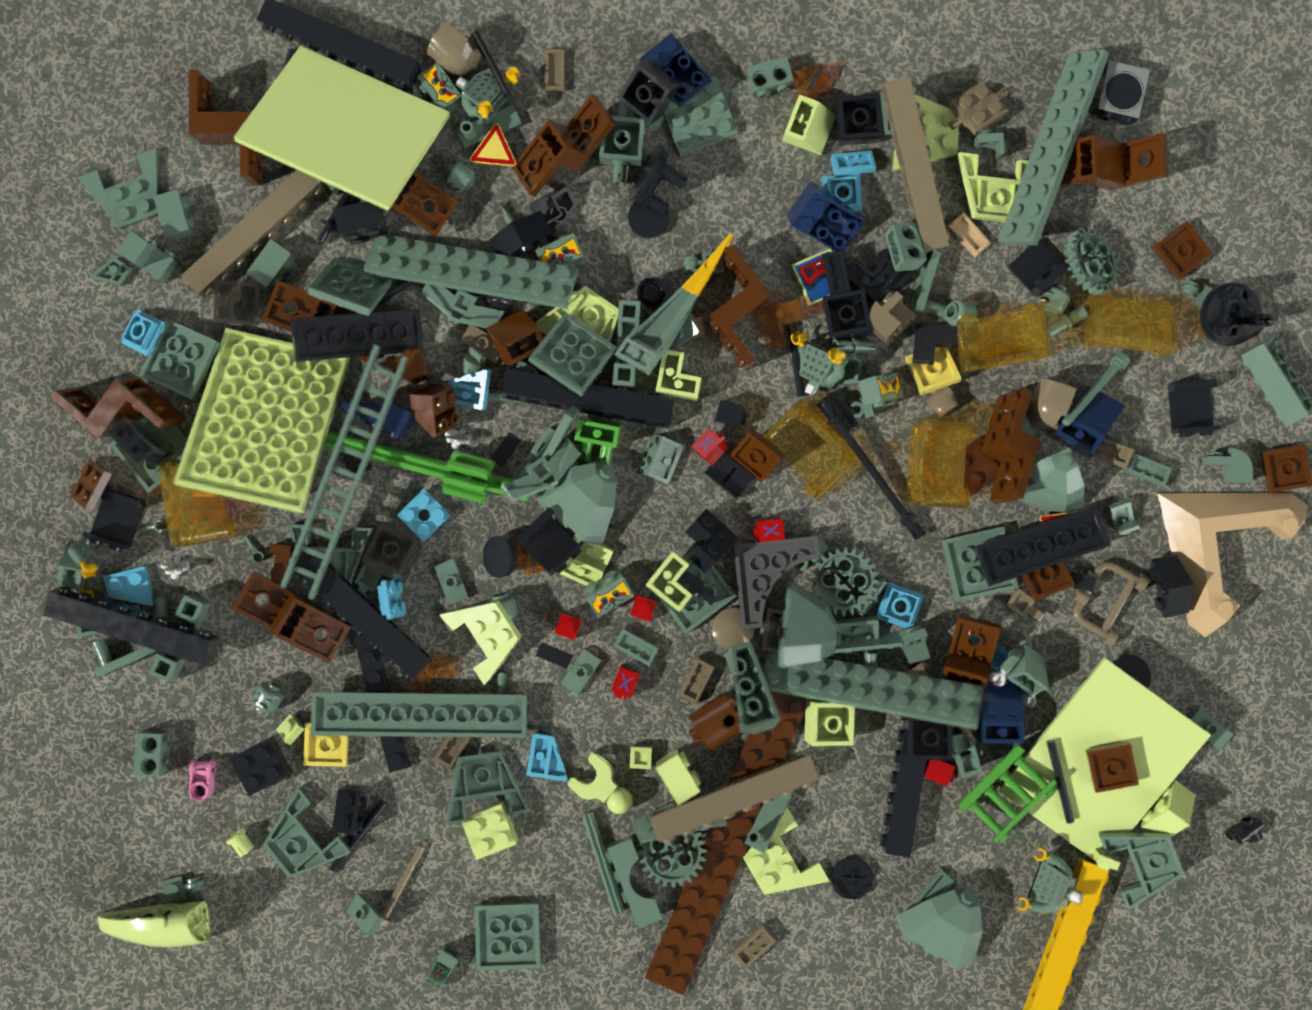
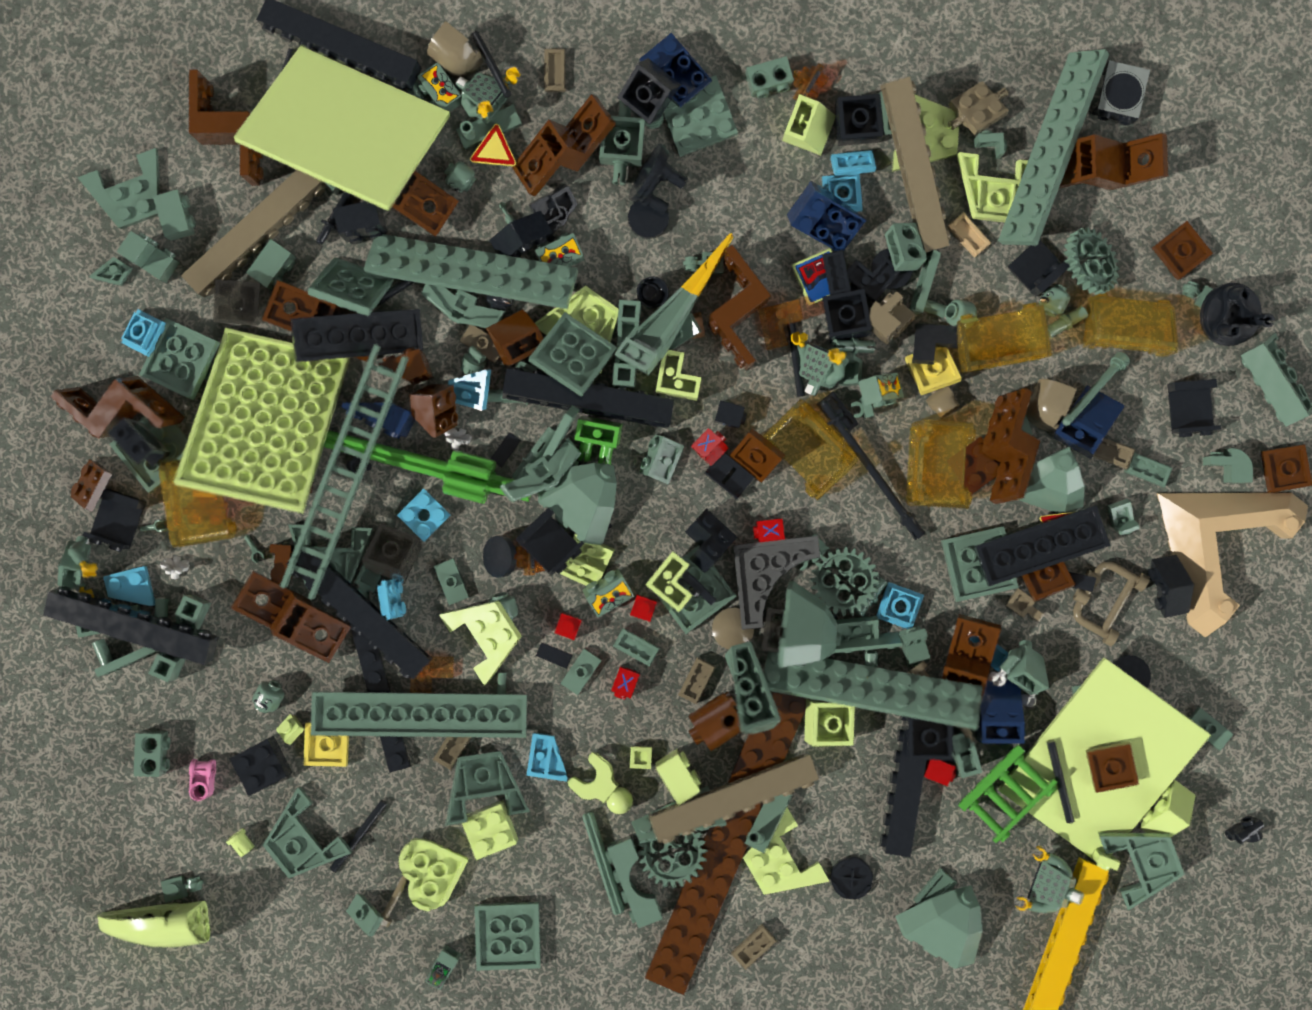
(348, 812): black bracket -> none
(431, 872): none -> yellowish green plate

